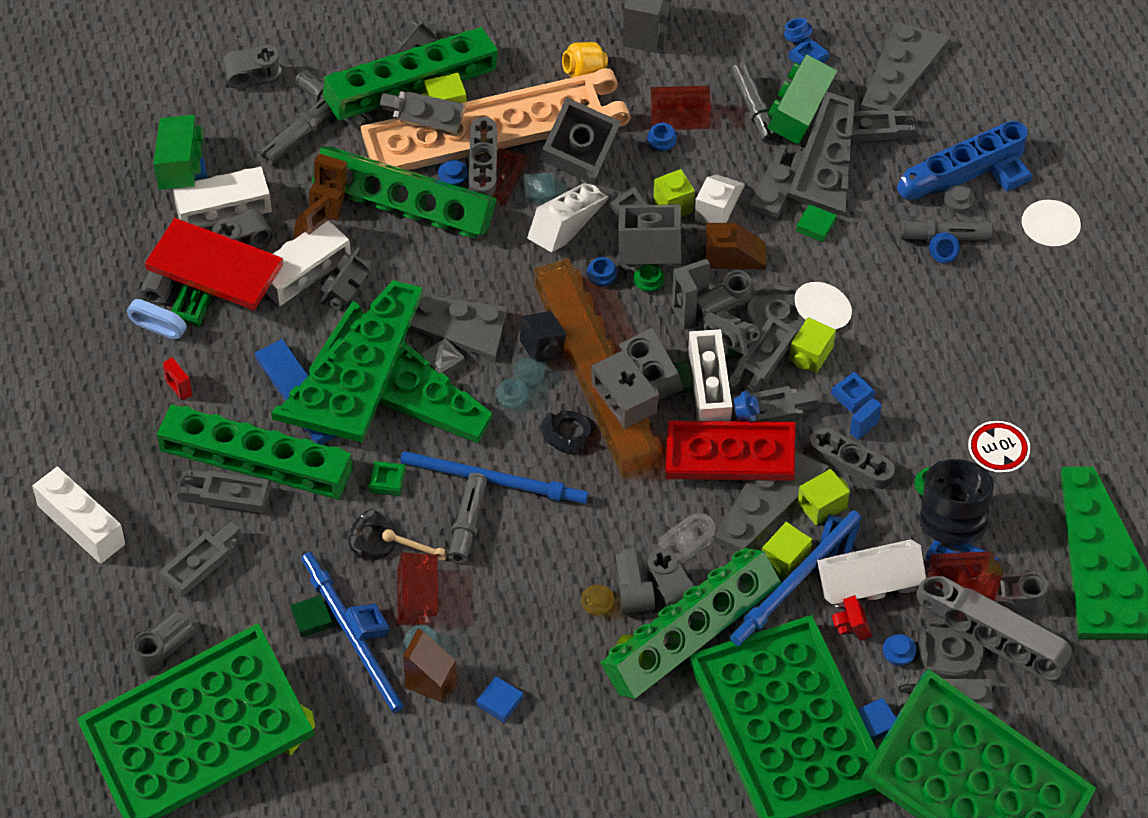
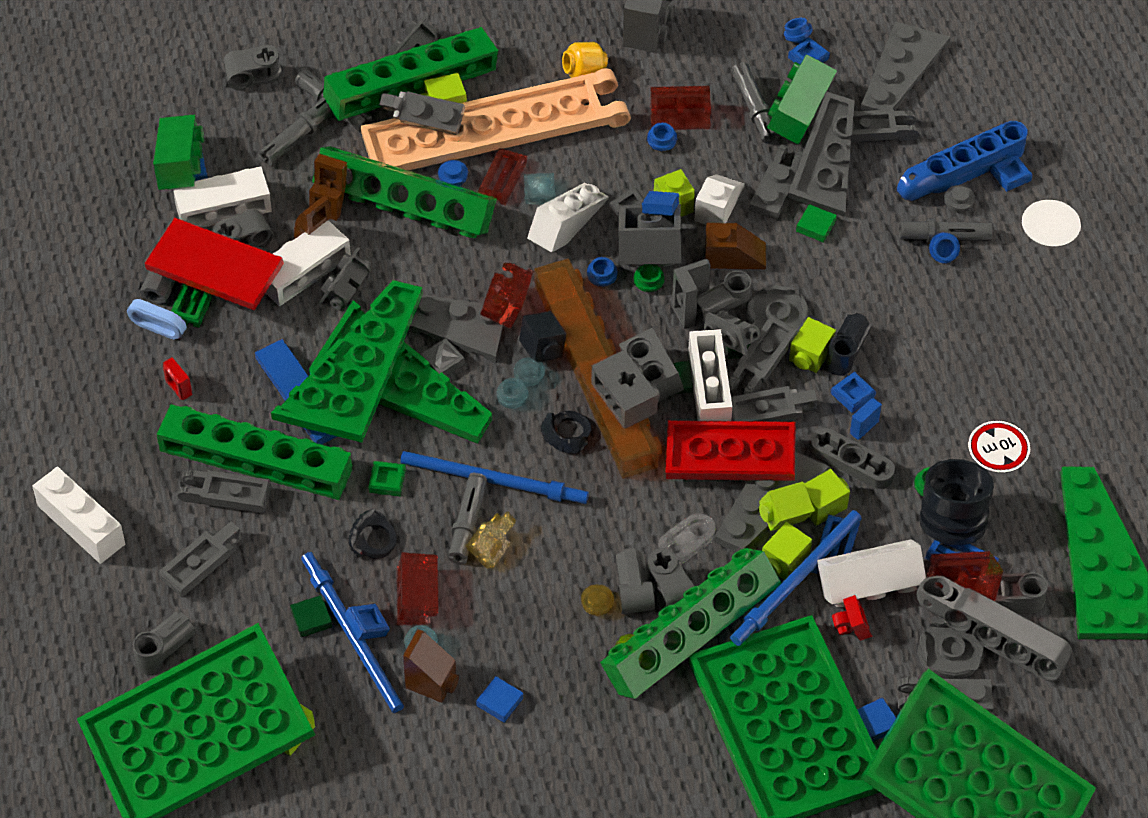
(389, 535): tan hinge -> none
(489, 147): dark grey beam -> none
(489, 540): none -> clear yellow plate
(506, 295): none -> clear red hinge
(579, 140): dark grey brick -> none
(660, 203): none -> blue tile
(746, 406): blue plate -> none
(786, 505): none -> lime brick
(823, 304): white sticker -> none
(847, 344): none -> black piece
(899, 650): blue plate -> none

